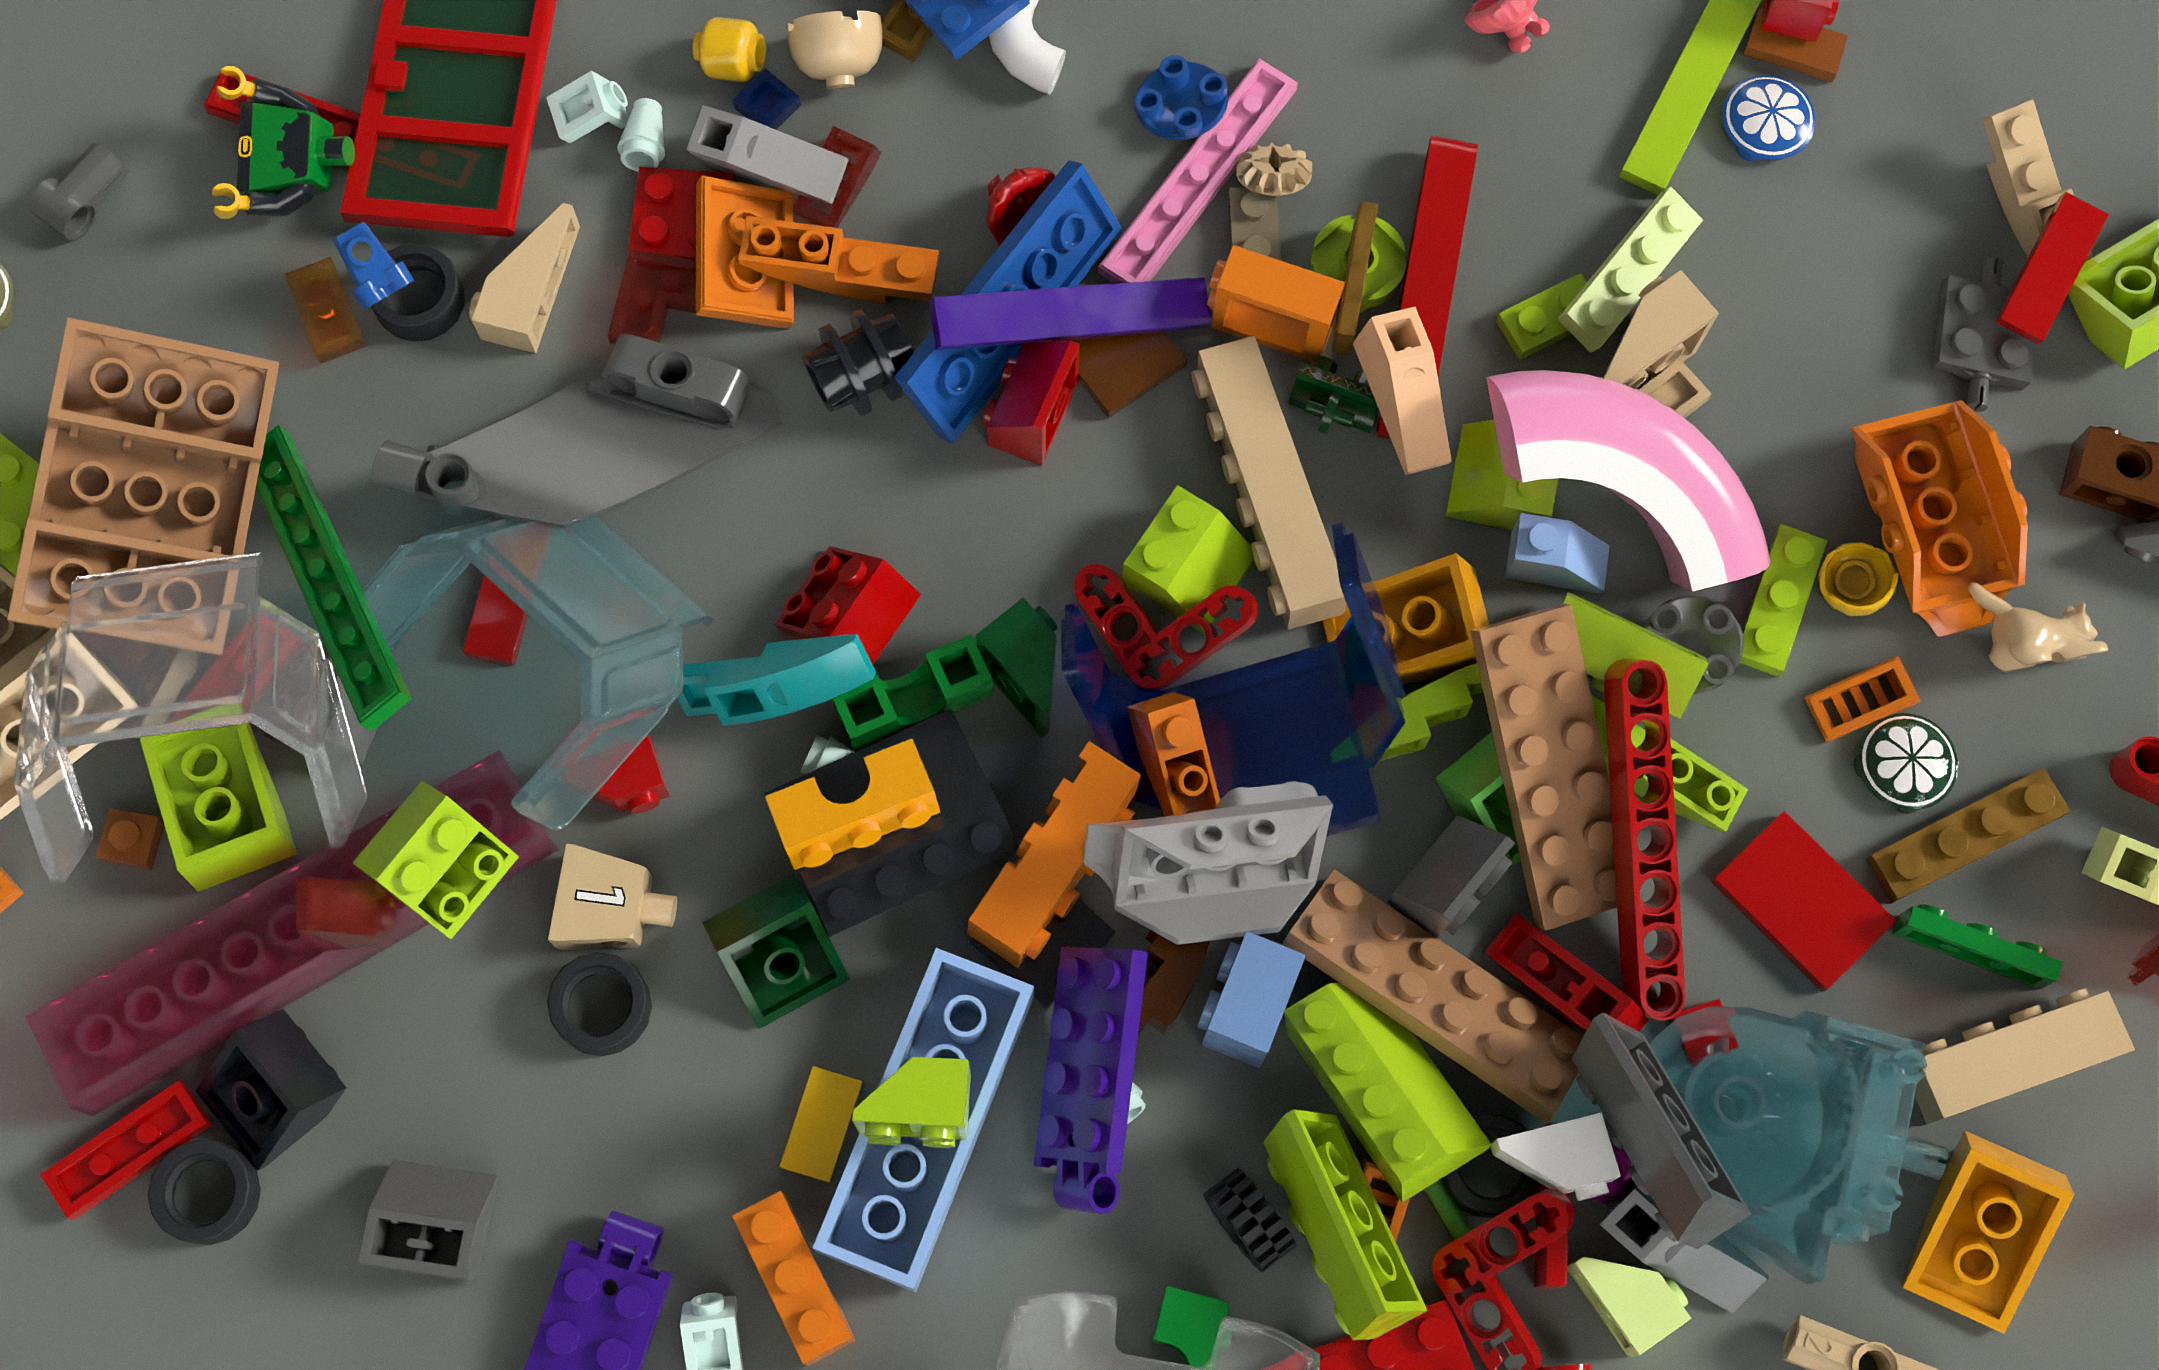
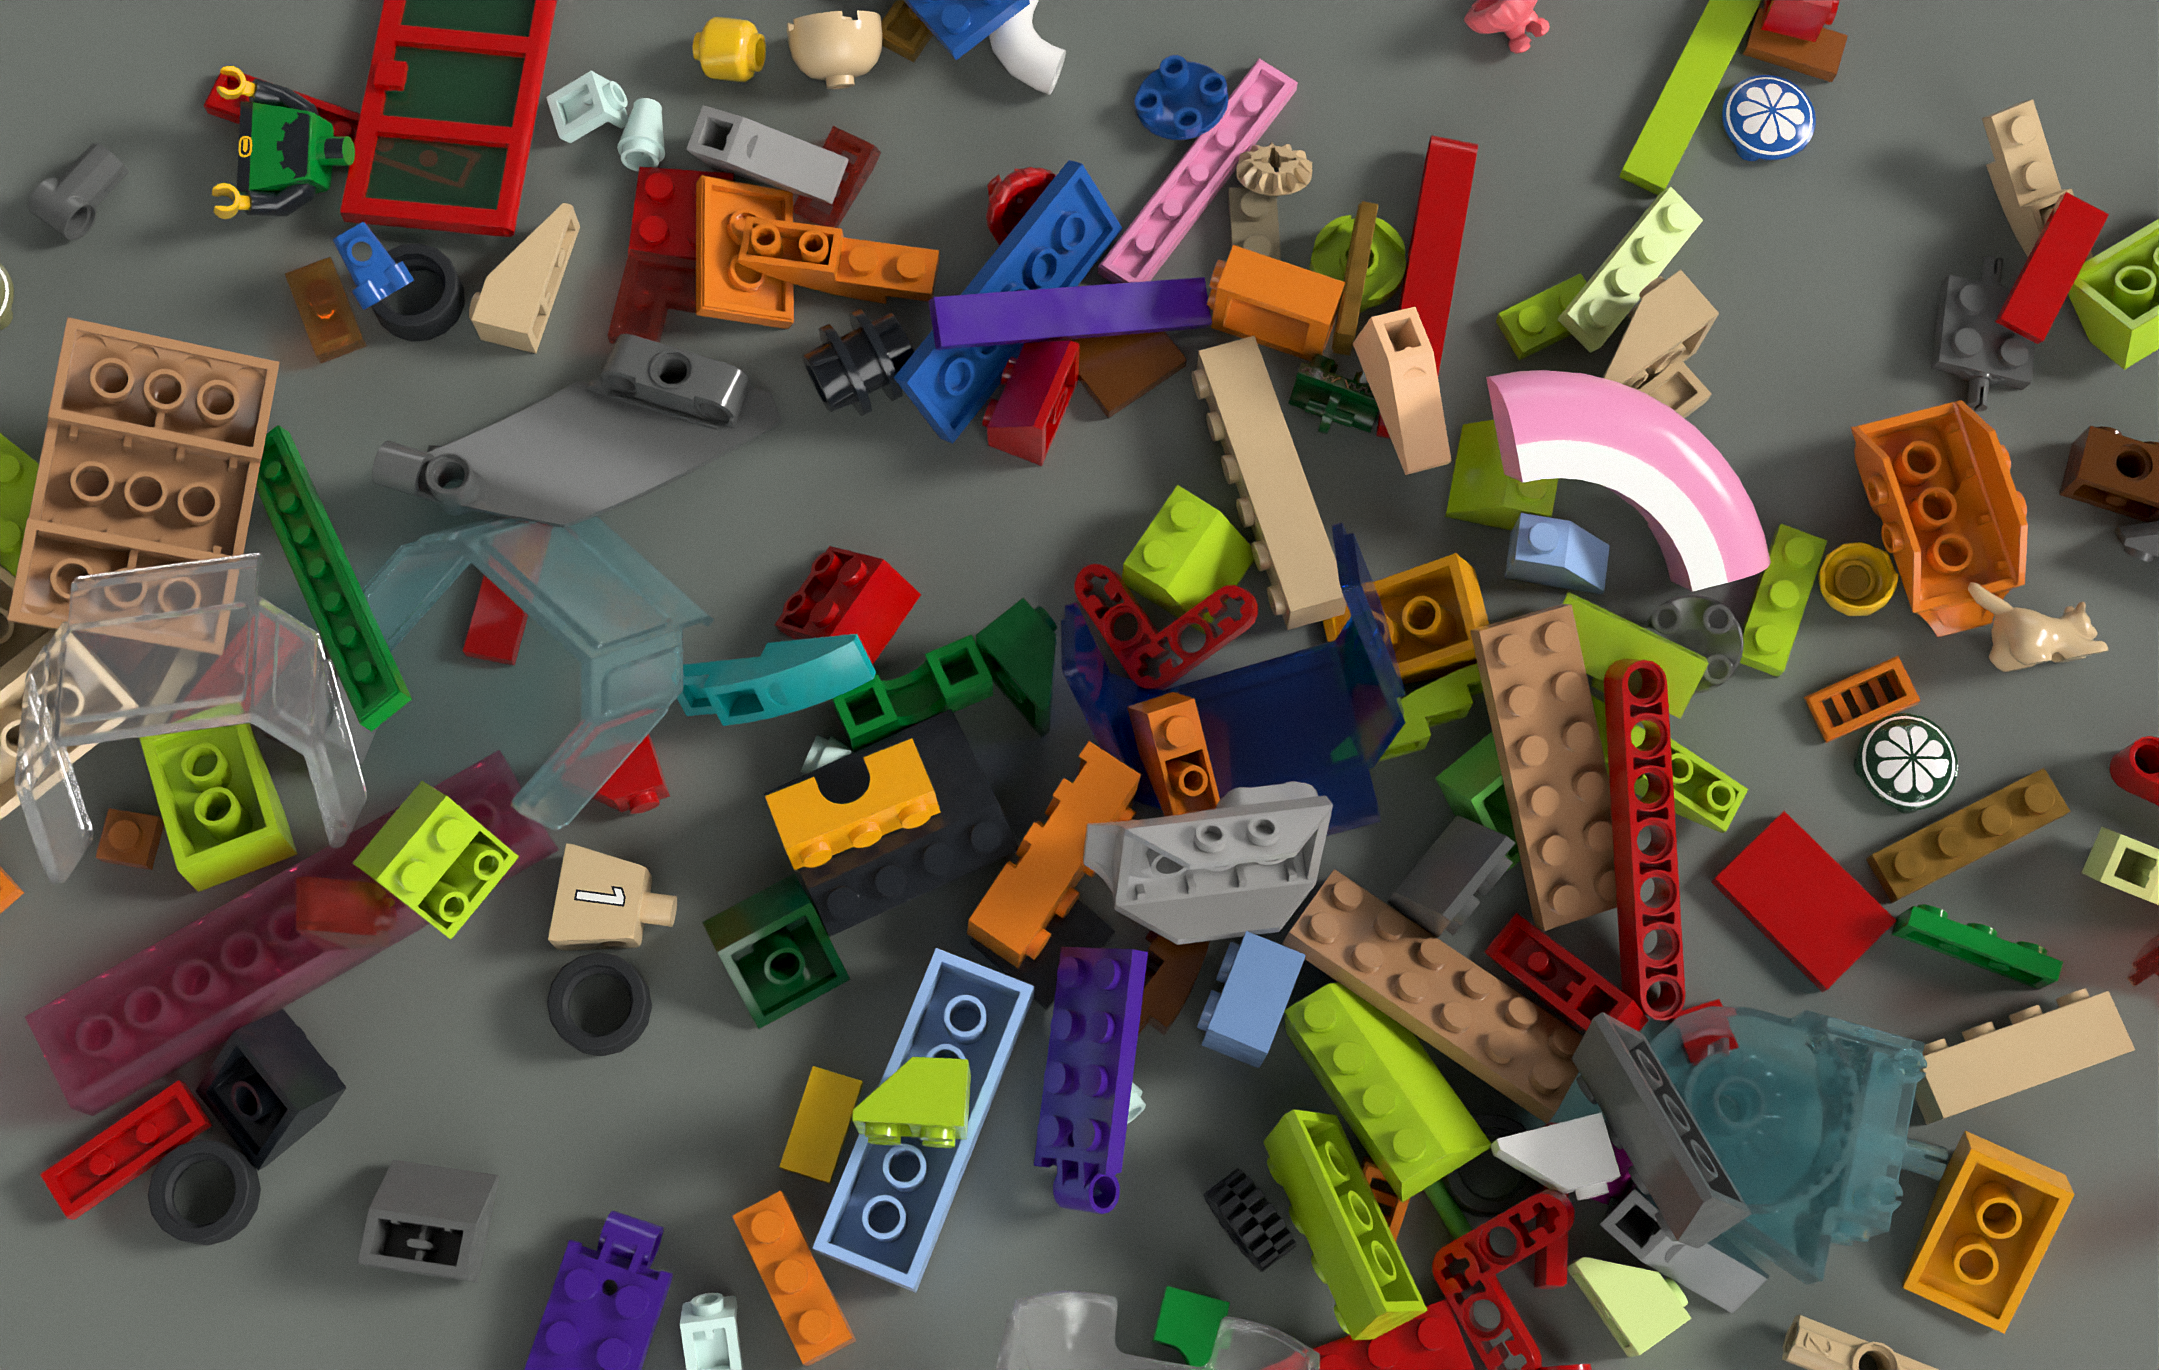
(767, 100): clear blue plate -> none

